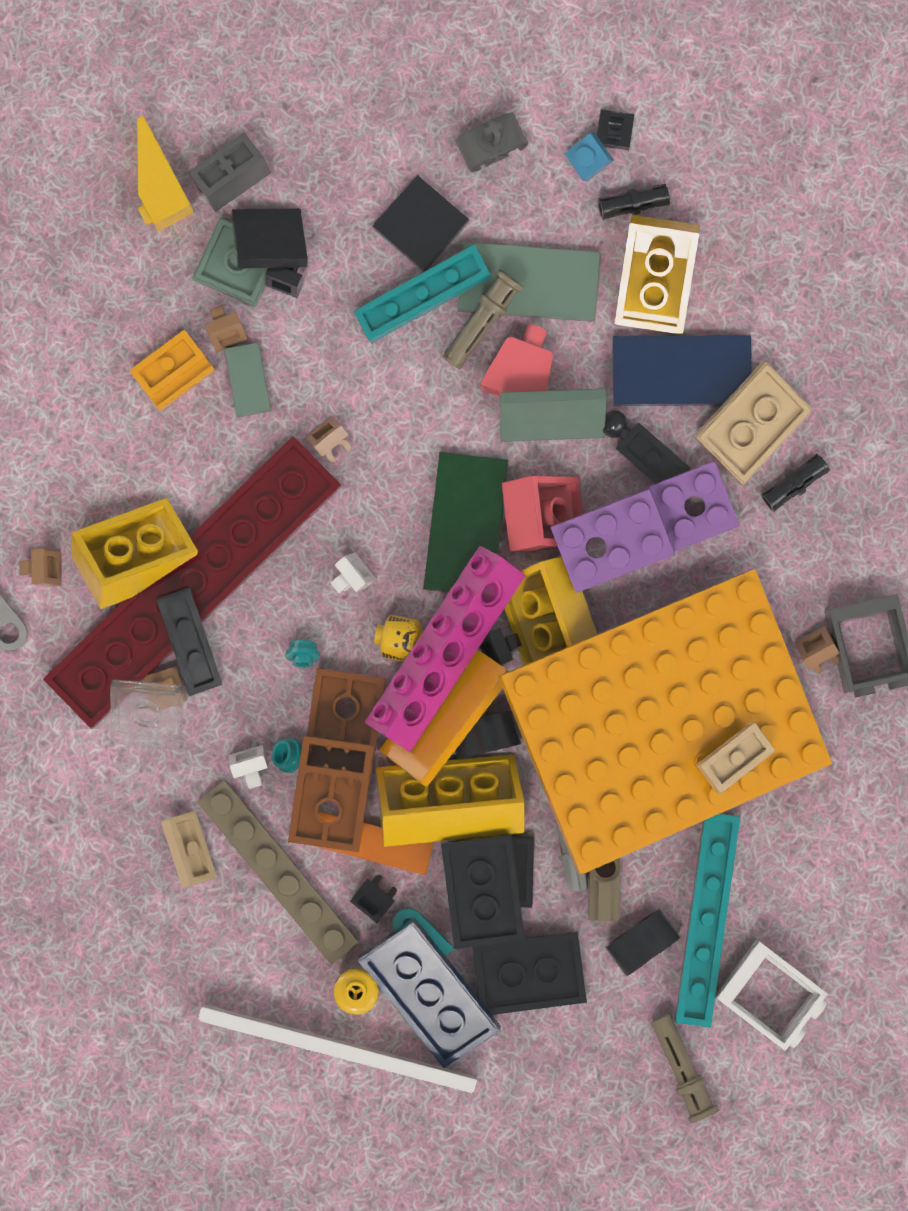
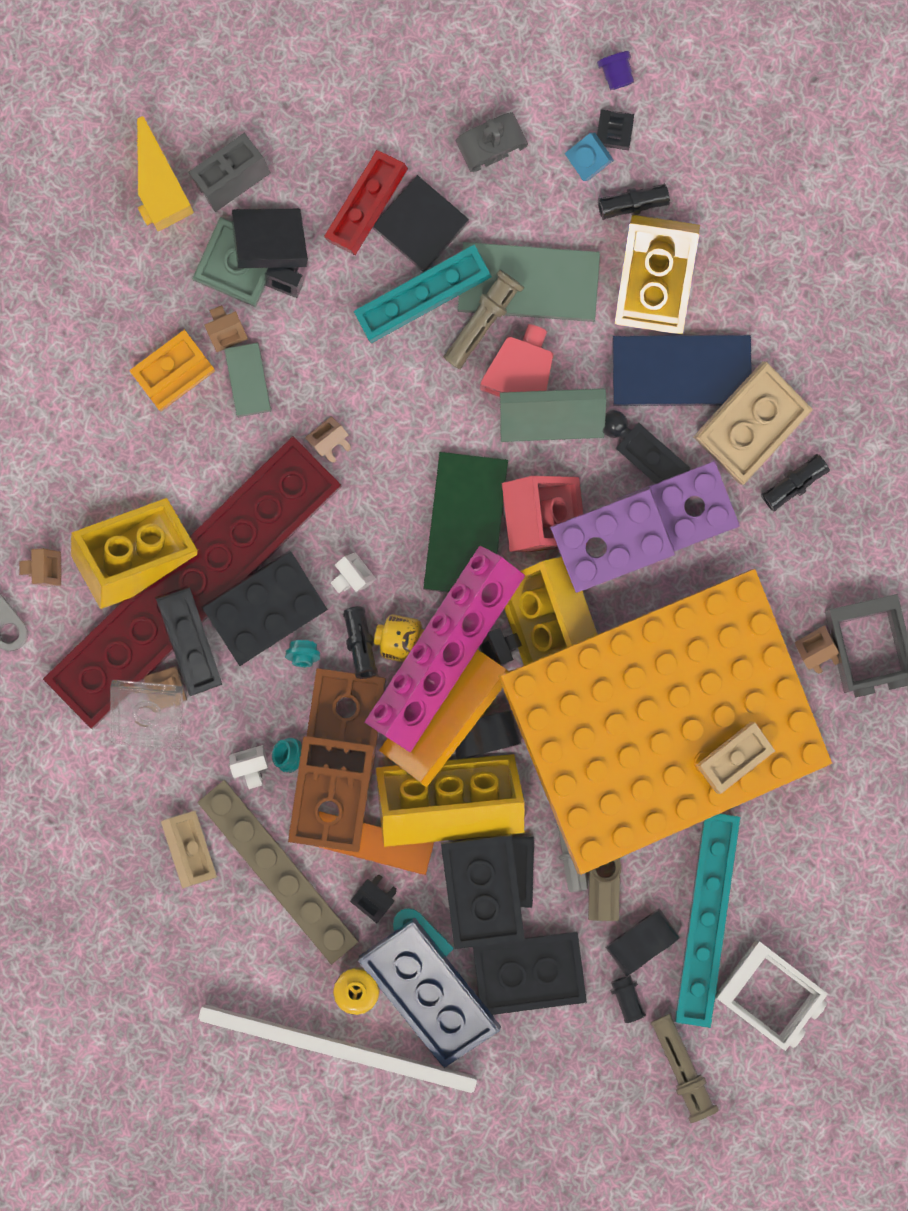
(264, 608): none -> black plate
(360, 642): none -> black pin
(366, 202): none -> red plate
(617, 70): none -> dark purple piece
(628, 998): none -> black pin

